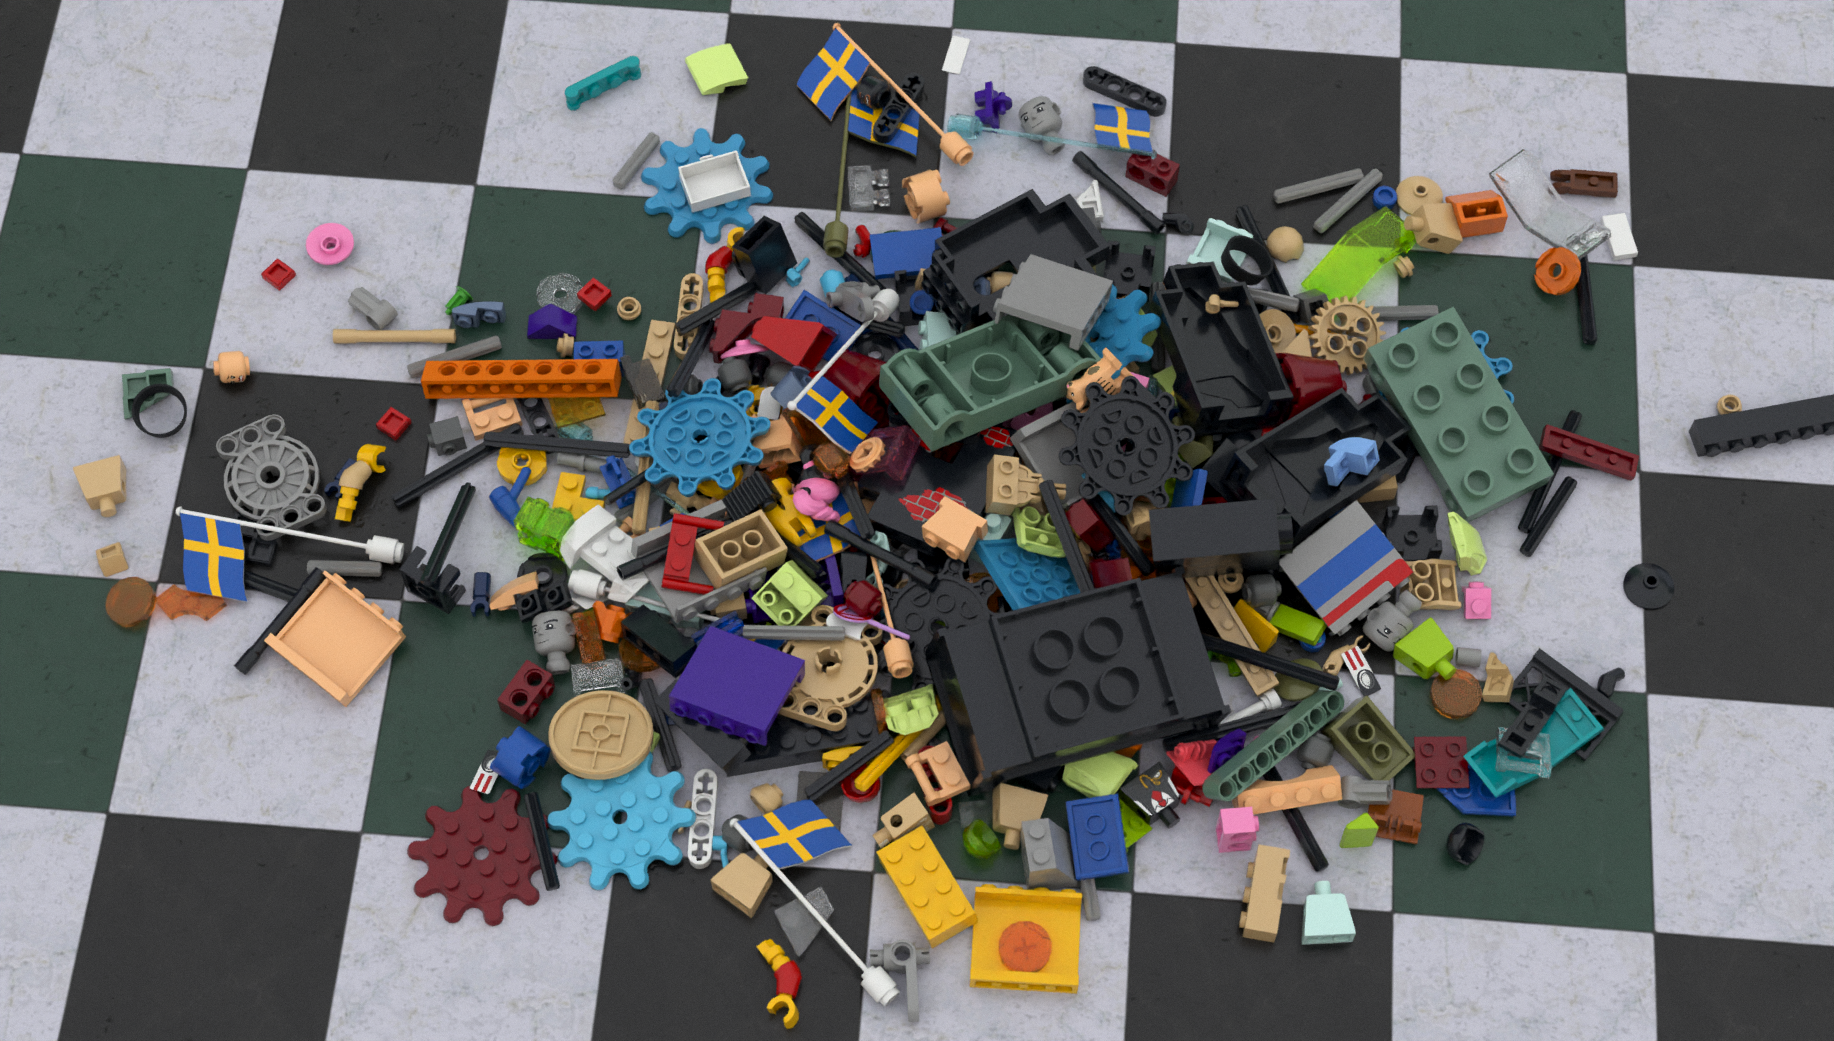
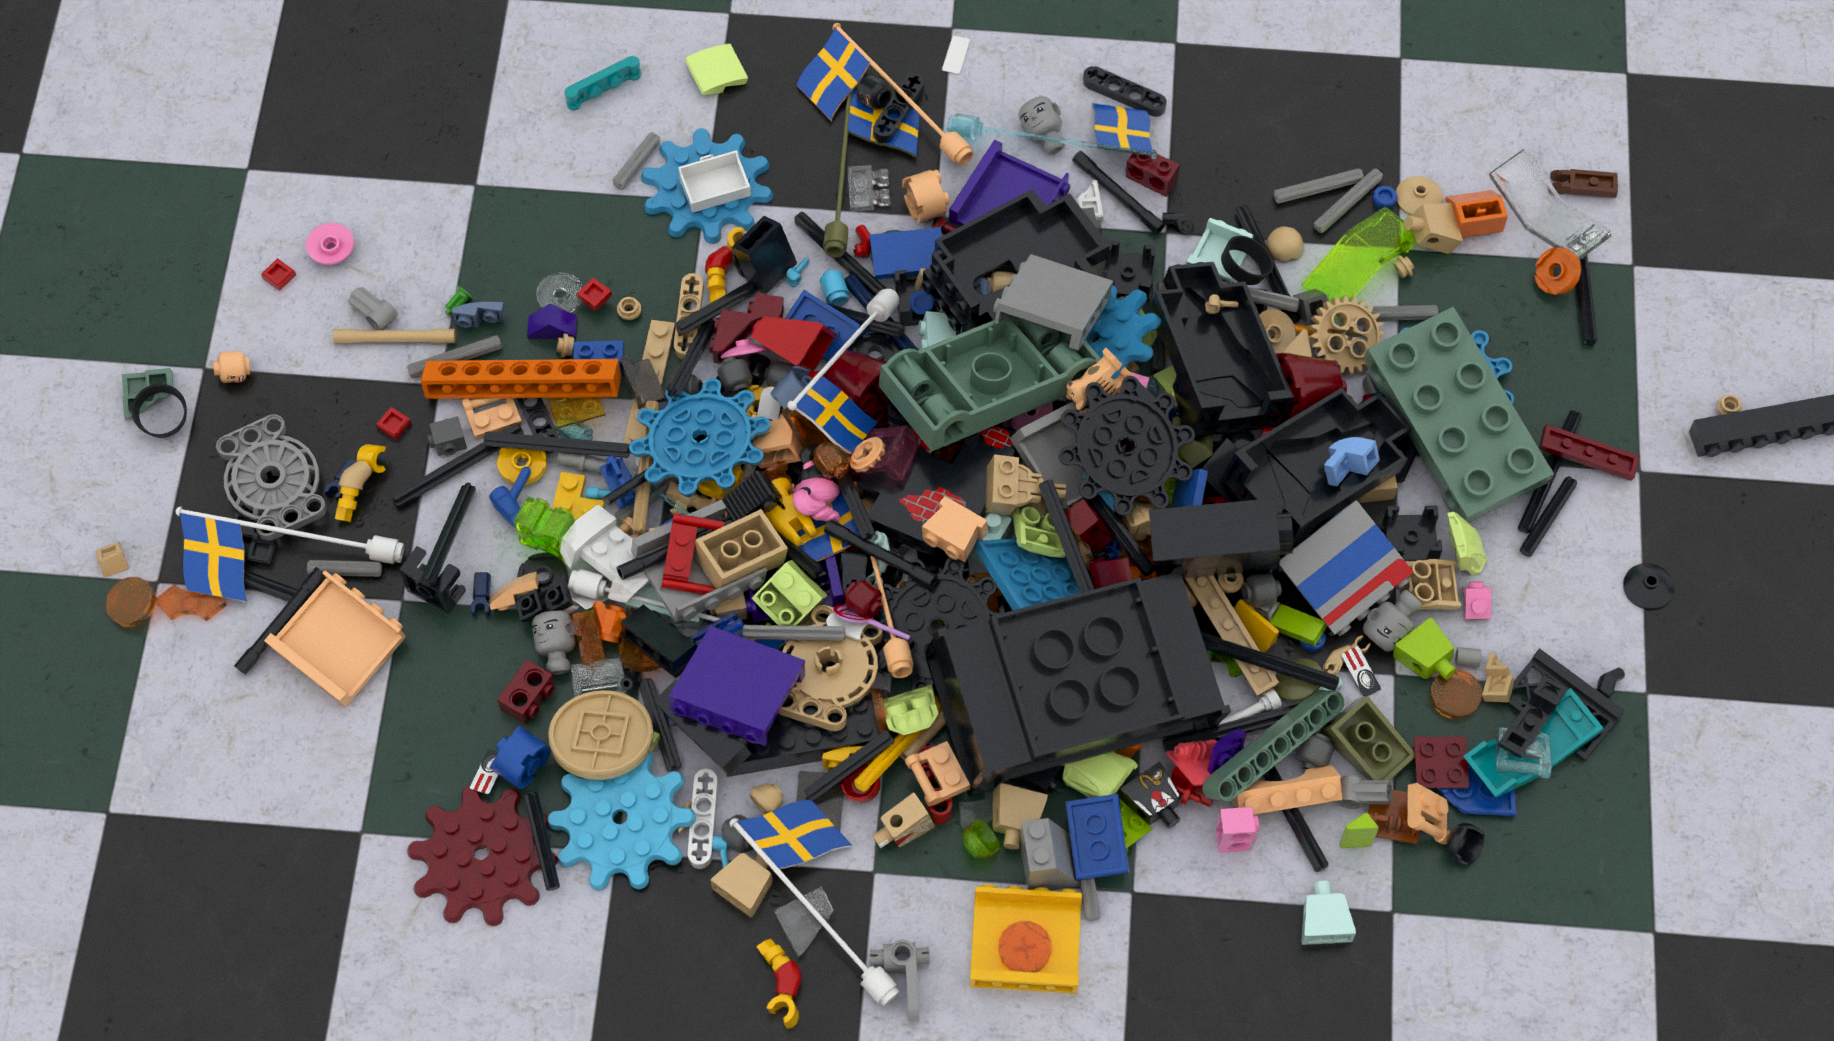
(103, 484): tan torso -> none
(854, 299): light grey piece -> none
(927, 886): yellow brick -> none
(994, 103): dark purple hips -> none
(1001, 179): none -> dark purple panel
(1264, 893): tan wedge -> none
(1430, 806): none -> light nougat plate
(1621, 240): white tile -> none

